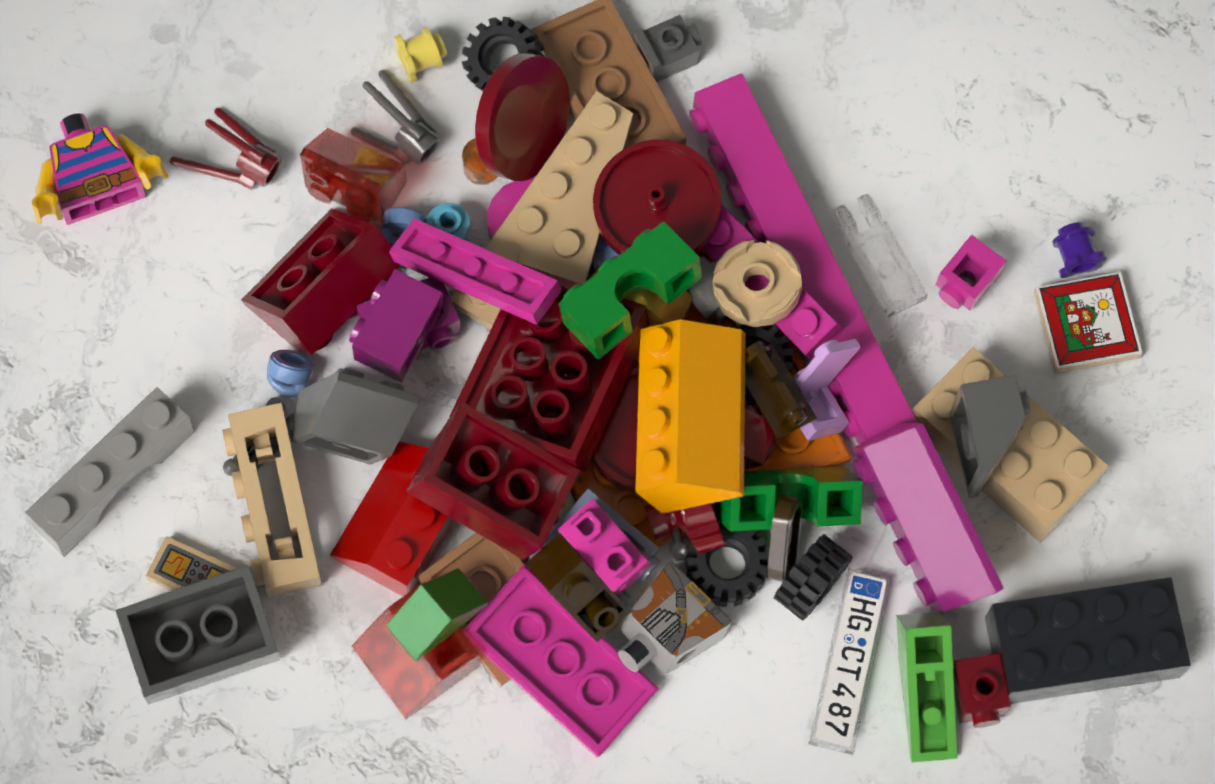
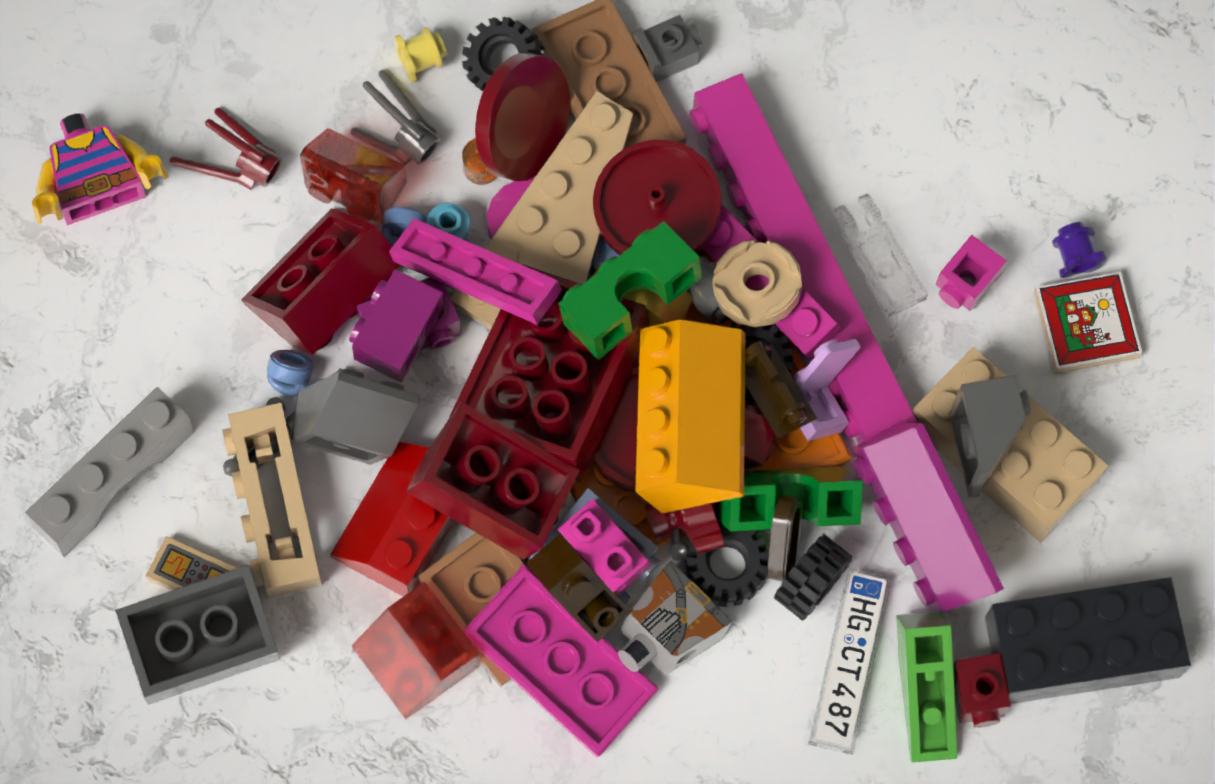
(435, 613): green slope -> none

